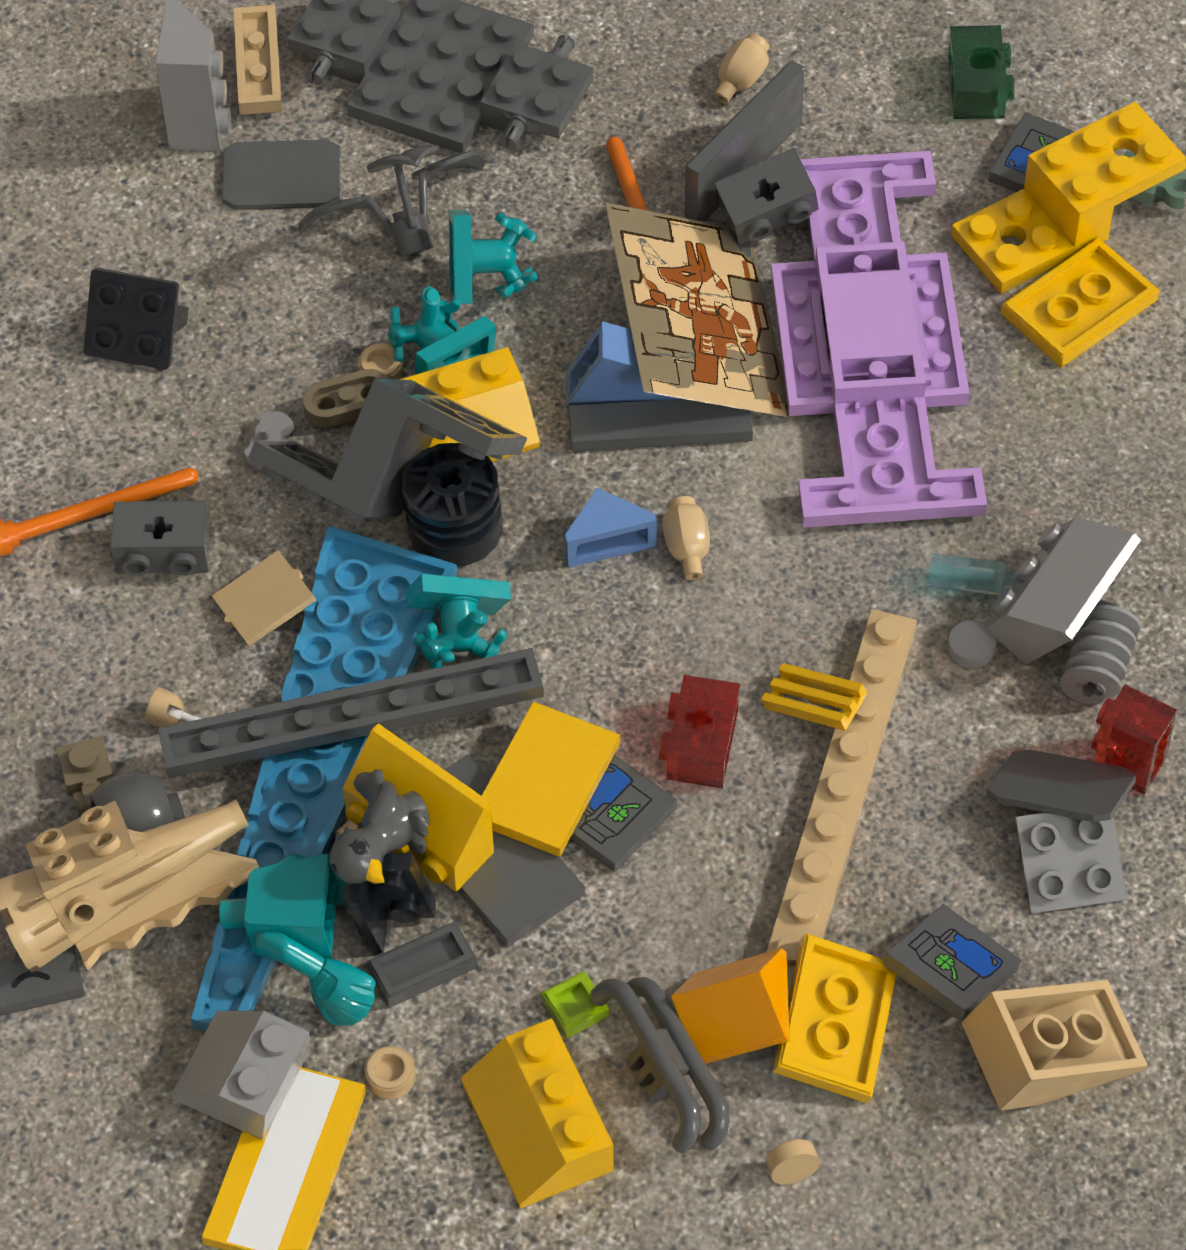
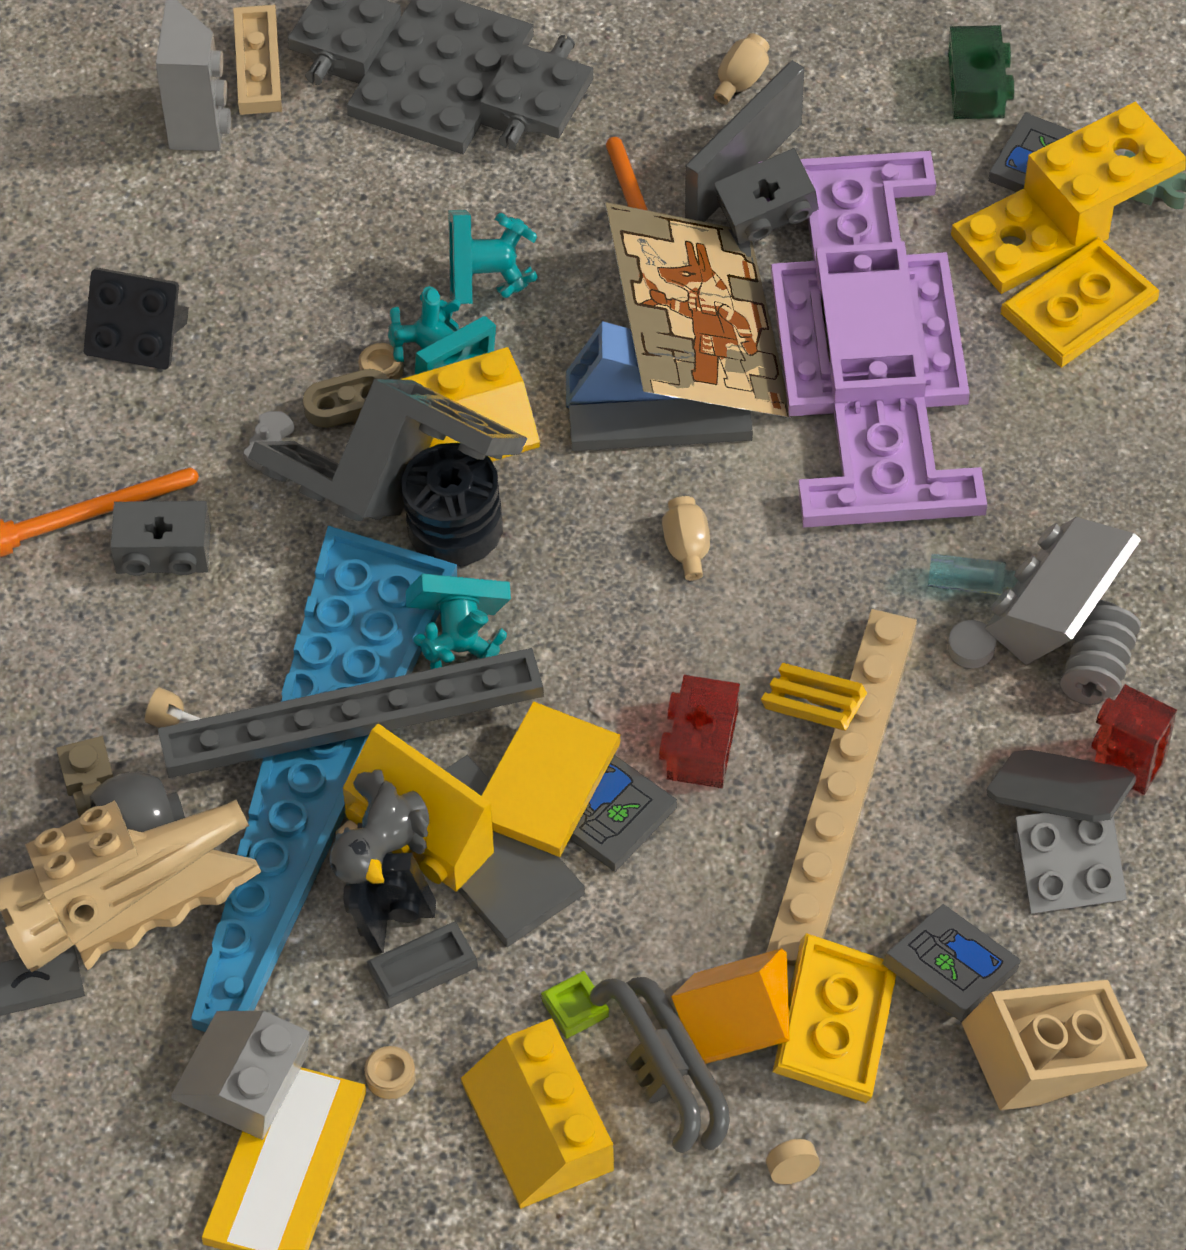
(263, 598): tan piece -> none
(281, 174): dark grey piece -> none
(293, 921): teal torso -> none
(409, 226): dark grey plant -> none
(608, 529): medium blue slope -> none

